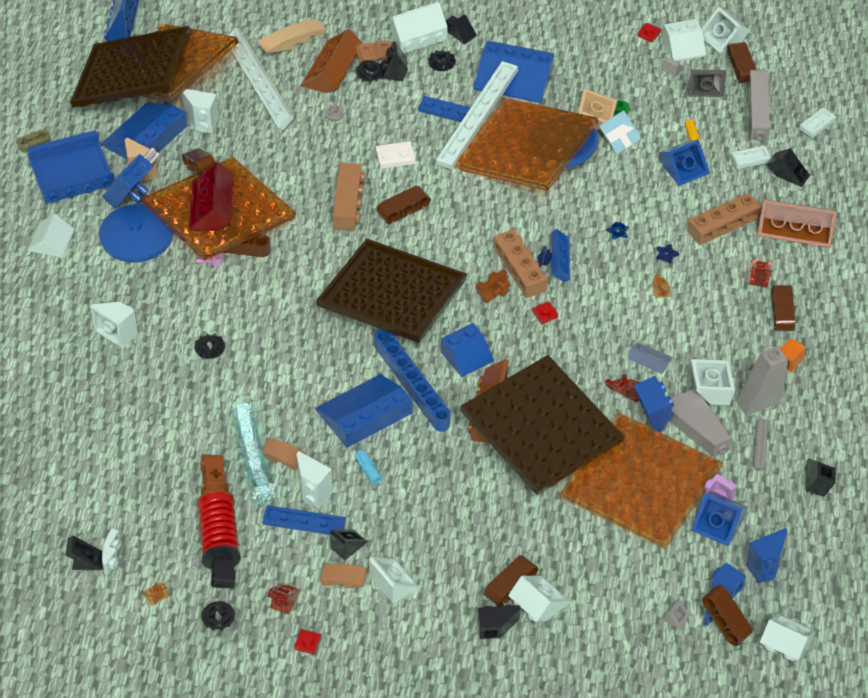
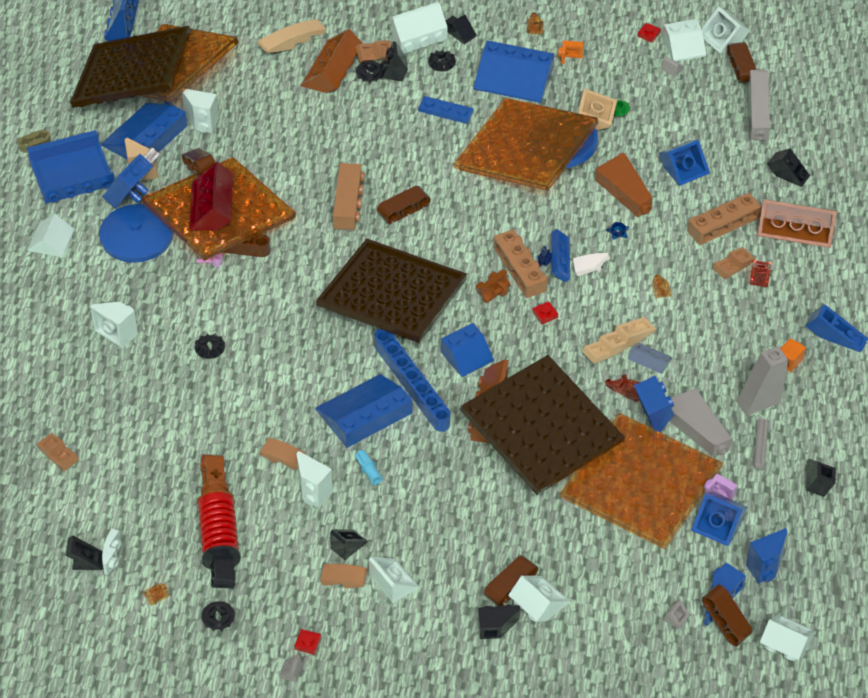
(56, 451): none -> medium nougat slope
(252, 453): clear light blue arch -> none
(261, 81): light aqua plate -> none
(283, 597): clear red slope -> none
(291, 668): none -> light grey slope
(302, 520): blue tile -> none
(334, 112): light grey plate -> none
(395, 155): white plate -> none
(477, 115): light aqua plate -> none
(535, 24): none -> clear orange slope
(570, 49): none -> orange bracket
(589, 263): none -> white slope
(619, 340): none -> tan slope
(620, 132): medium azure sticker -> none
(625, 184): none -> dark orange slope
(666, 257): clear blue plate -> none
(692, 130): yellow axle -> none
(707, 83): dark grey slope -> none
(713, 380): light aqua slope -> none
(734, 263): none -> medium nougat slope
(750, 157): light aqua plate -> none
(783, 307): reddish brown beam -> none
(817, 123): light aqua plate -> none
(834, 328): none -> blue slope

